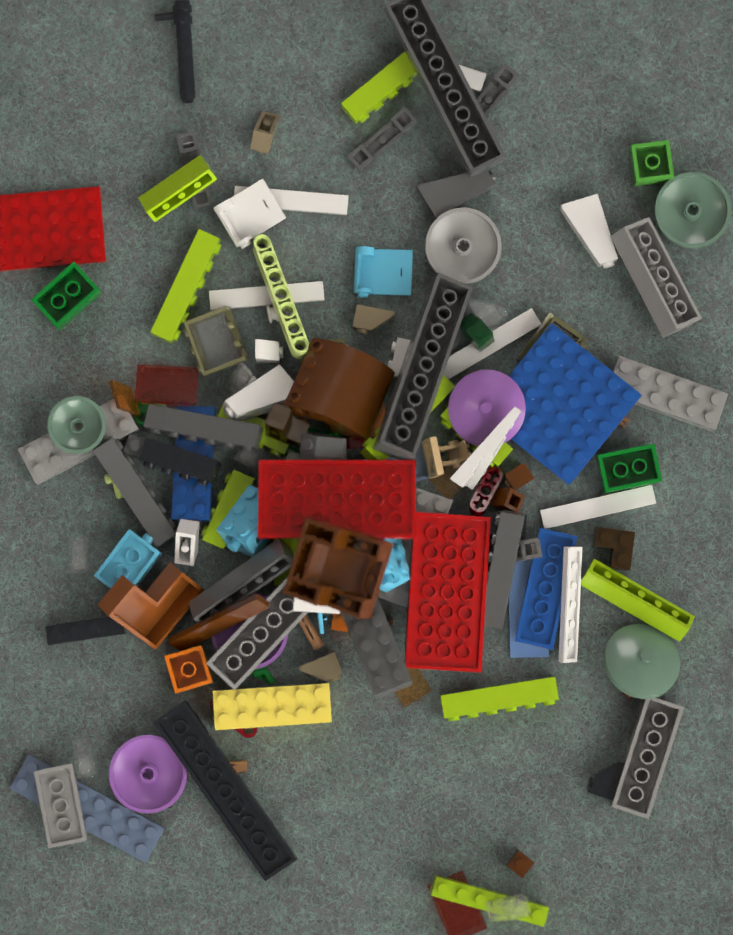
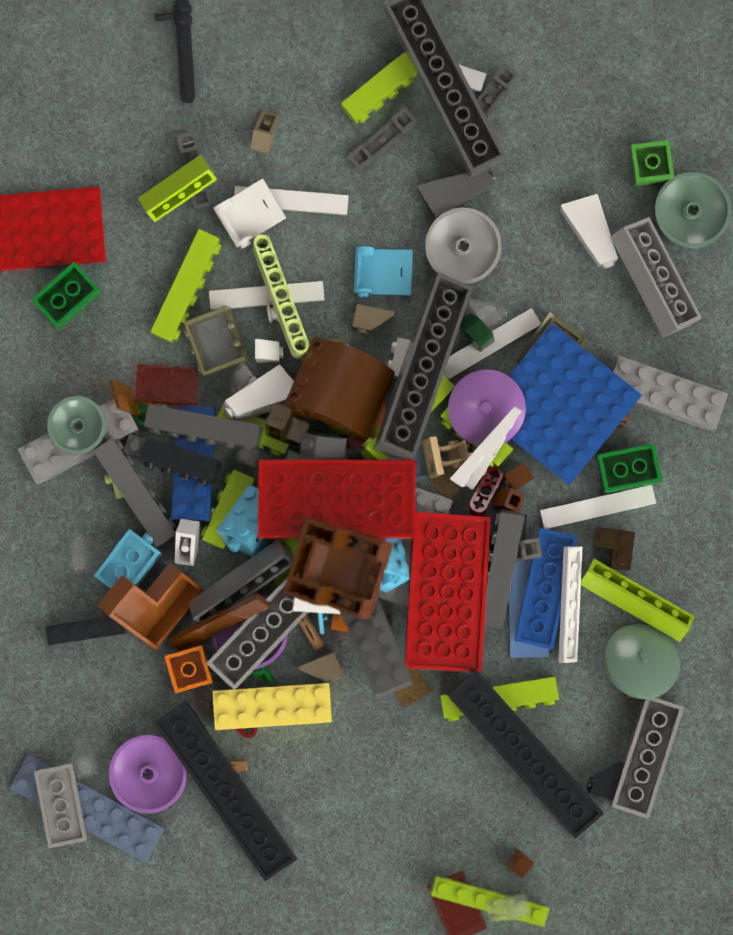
(525, 753): none -> black plate

